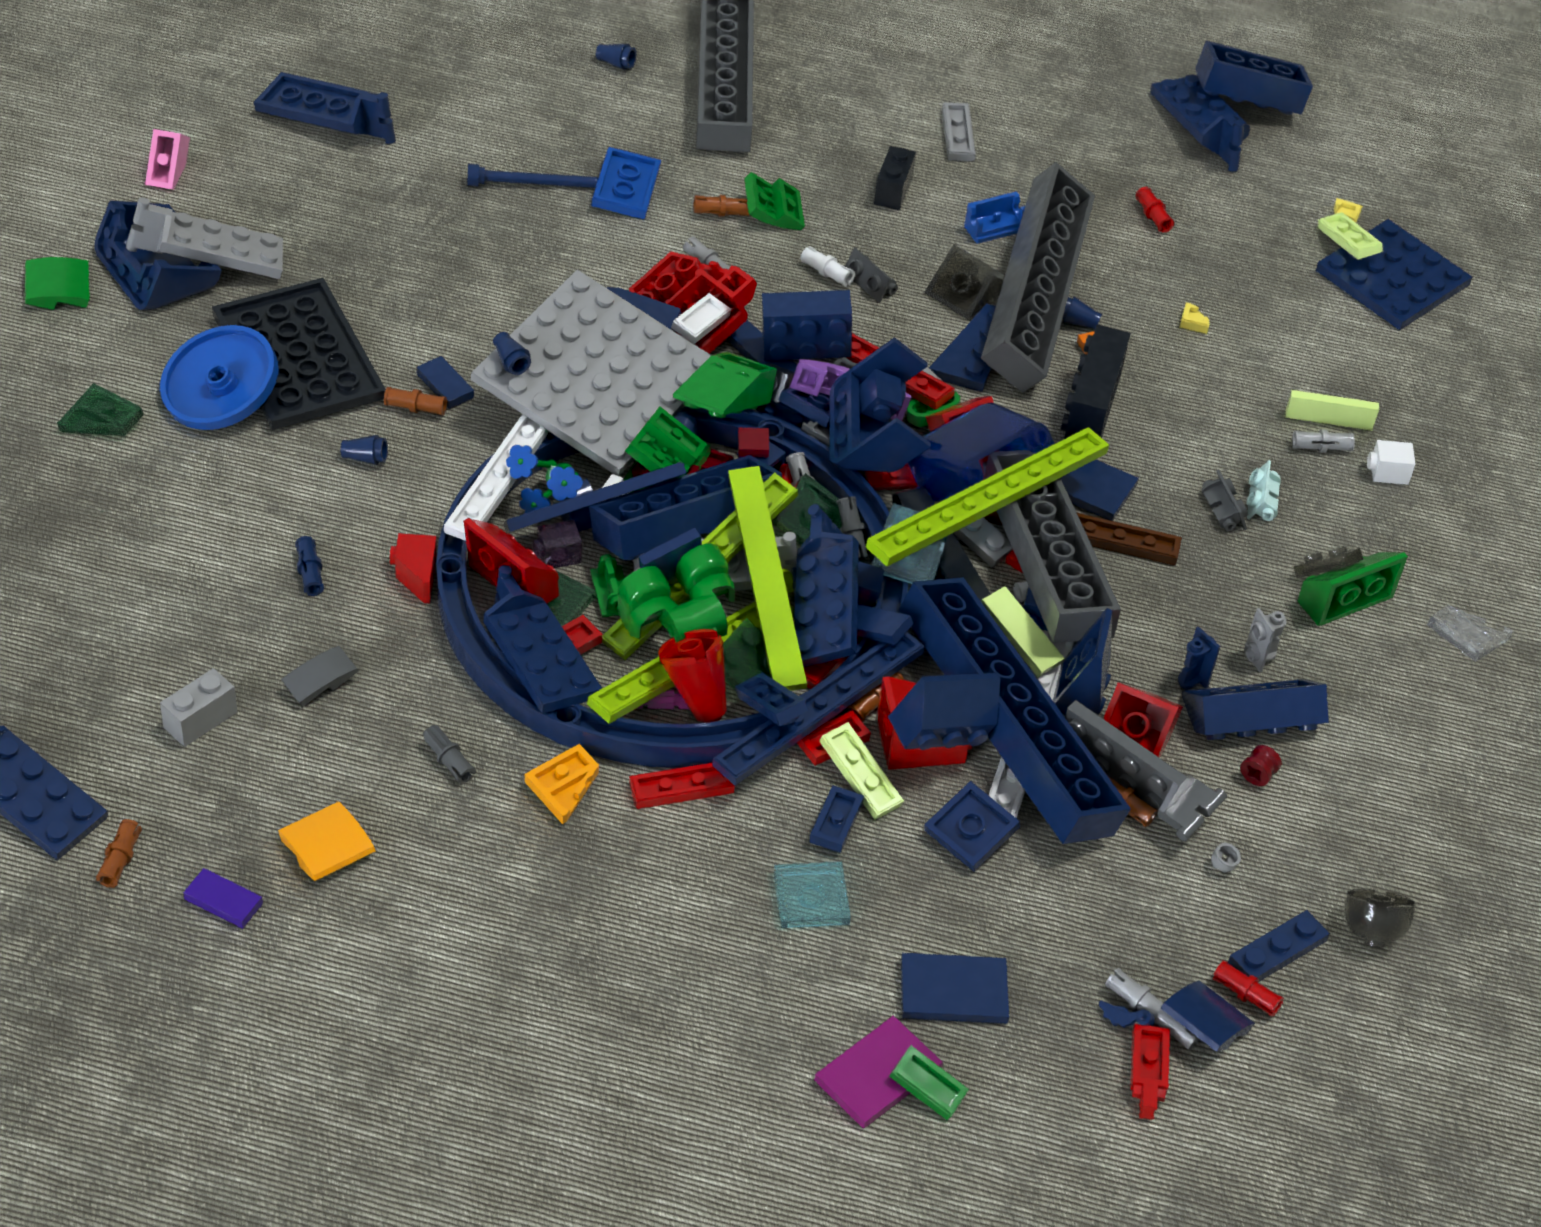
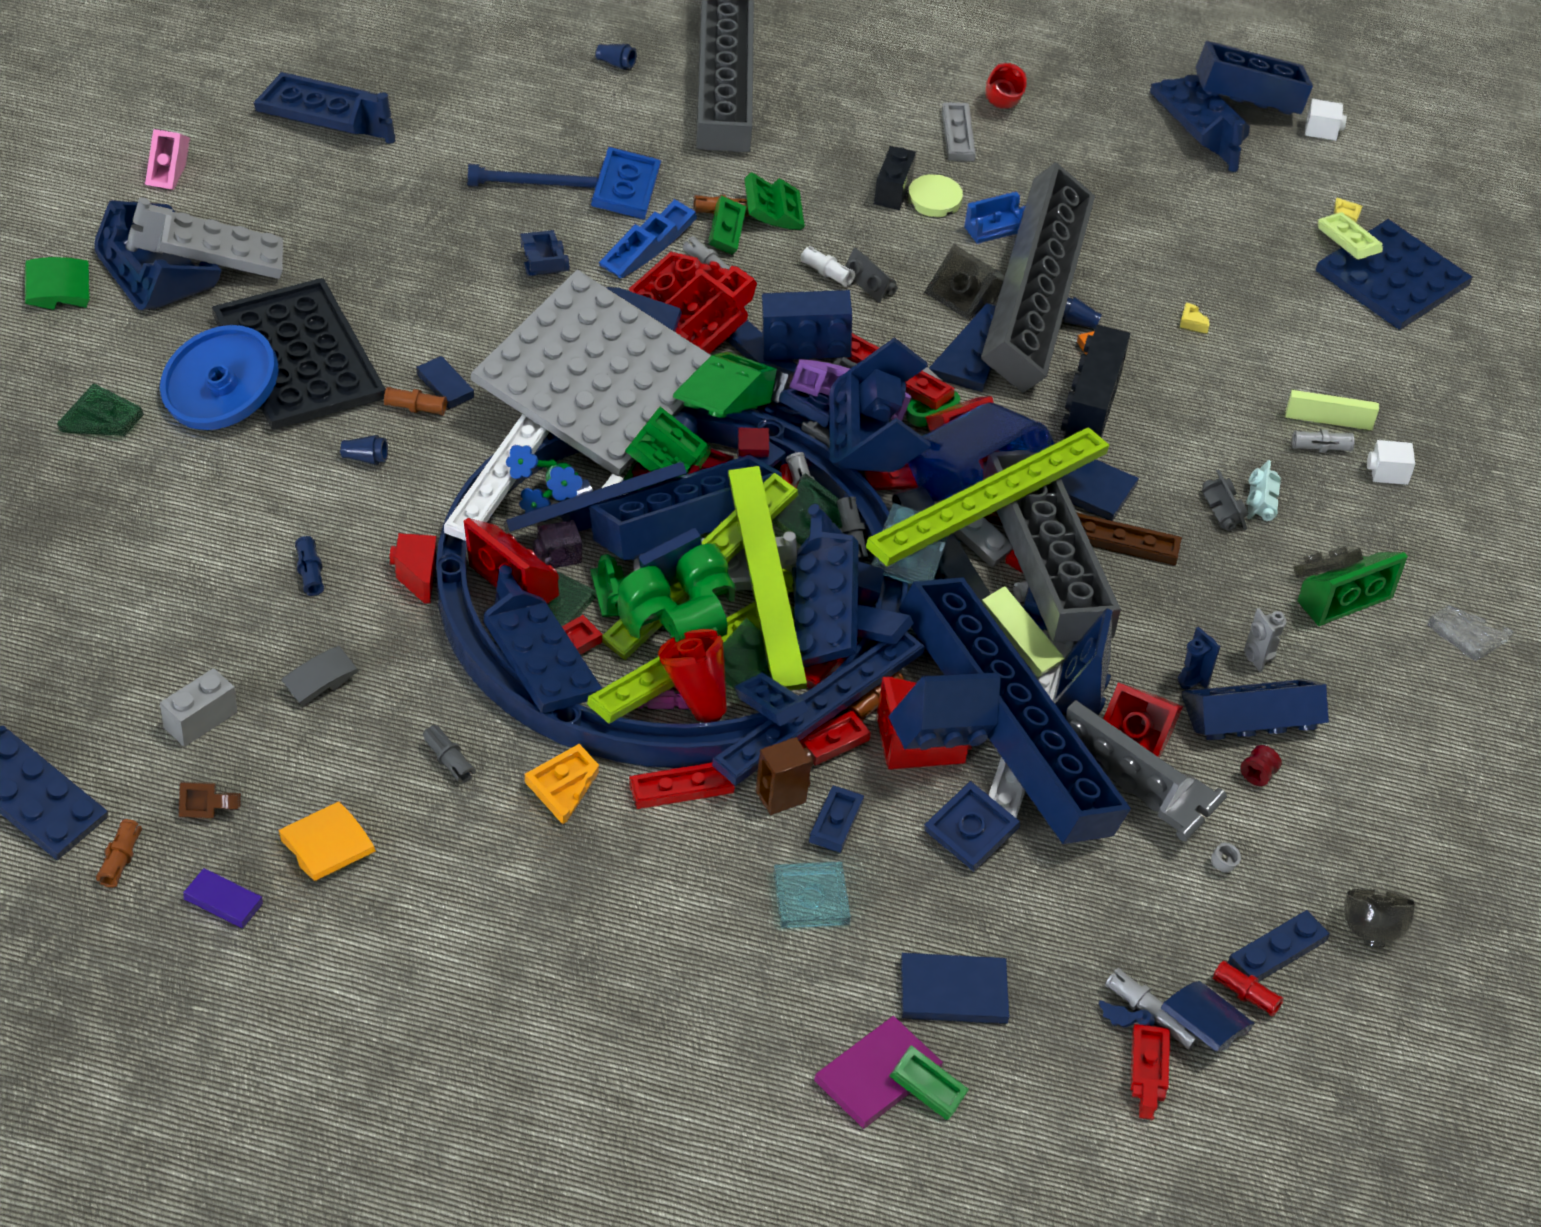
(201, 799): none -> reddish brown plate
(512, 354): dark blue cone -> none
(543, 253): none -> dark blue cylinder
(649, 240): none -> blue slope
(701, 318): white tile -> none
(727, 225): none -> green plate
(783, 775): none -> reddish brown brick
(861, 770): yellowish green tile -> none
(935, 195): none -> yellowish green tile
(1005, 85): none -> red helmet
(1139, 809): dark orange pin -> none
(1154, 209): red pin -> none
(1325, 119): none -> white brick

